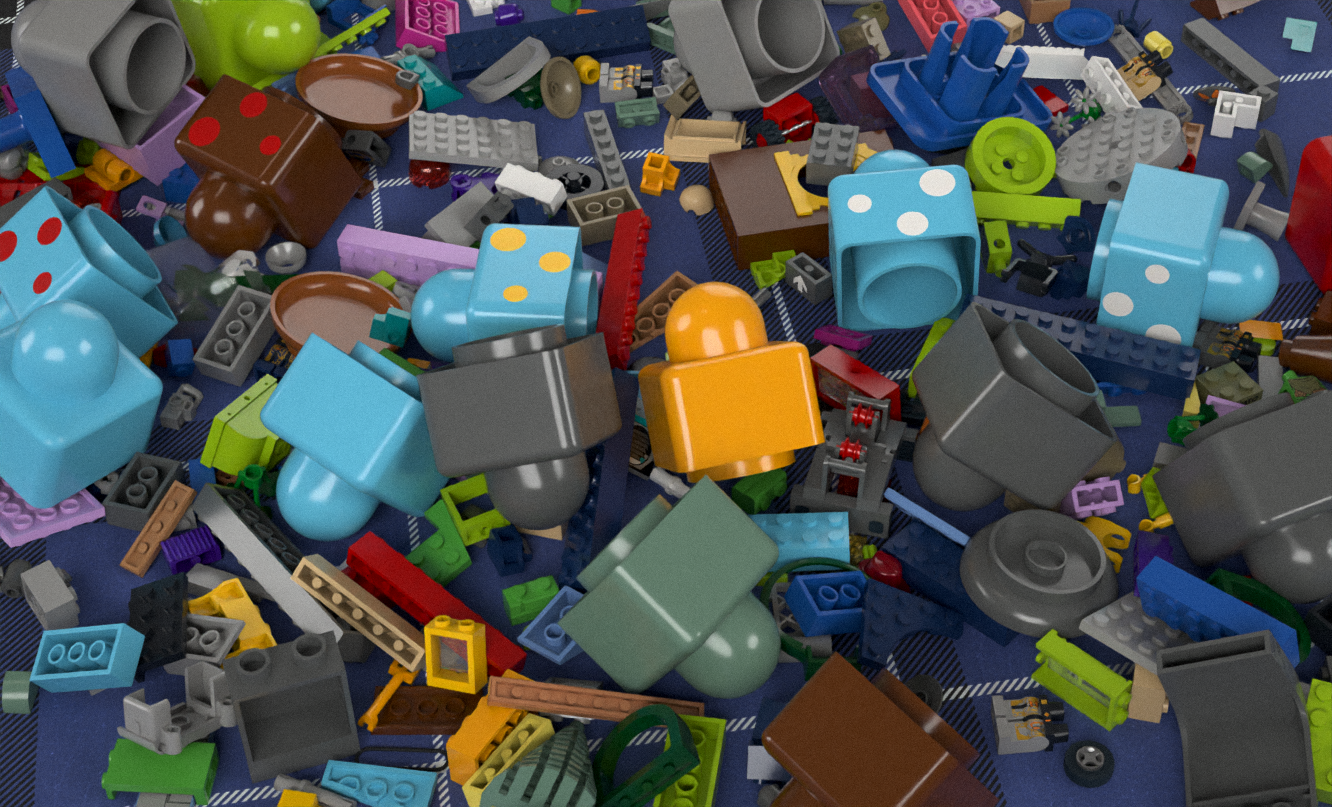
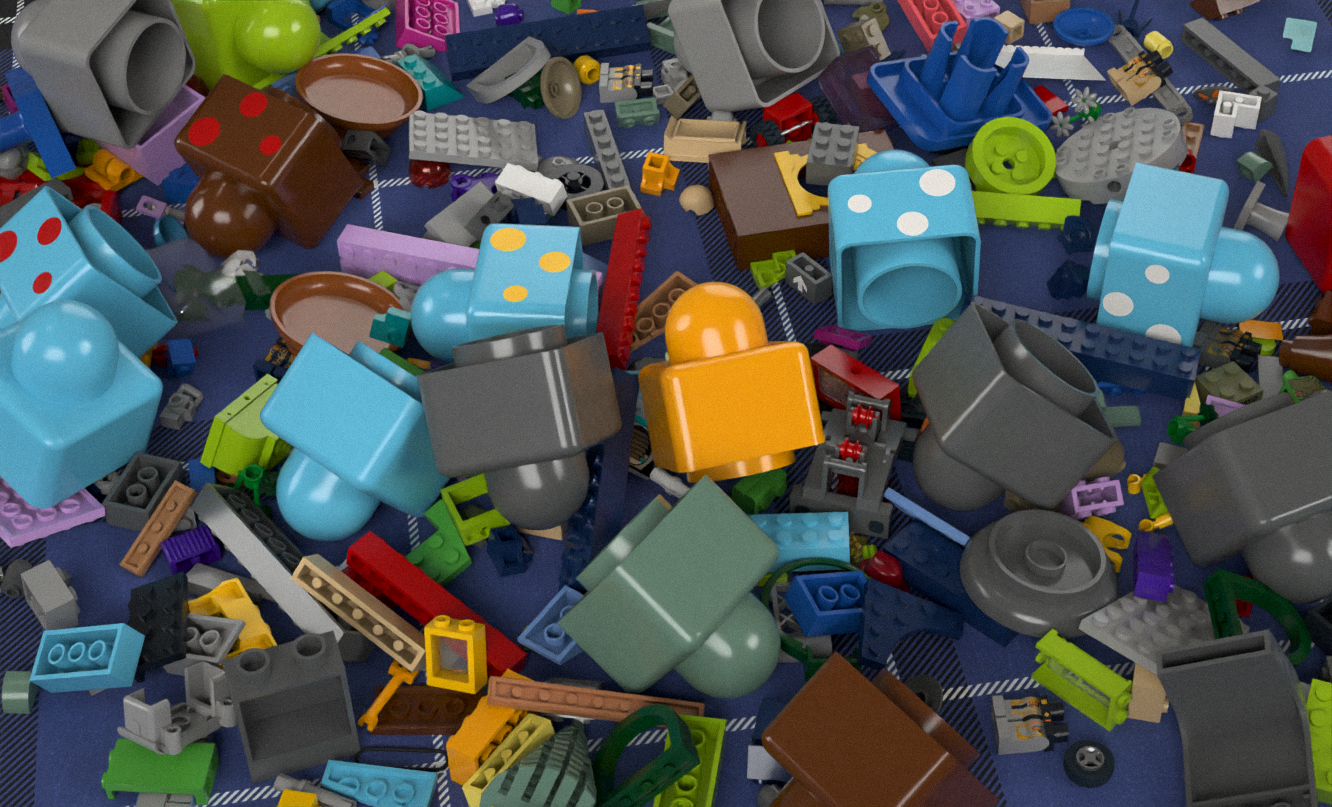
(236, 337): light grey brick -> none
(283, 254): light grey piece -> none
(406, 79): dark grey tile -> none
(528, 599): bright green brick -> none
(995, 257): lime torso -> none
(1037, 272): black piece -> none
(1108, 85): white brick -> none
(1205, 610): blue brick -> none

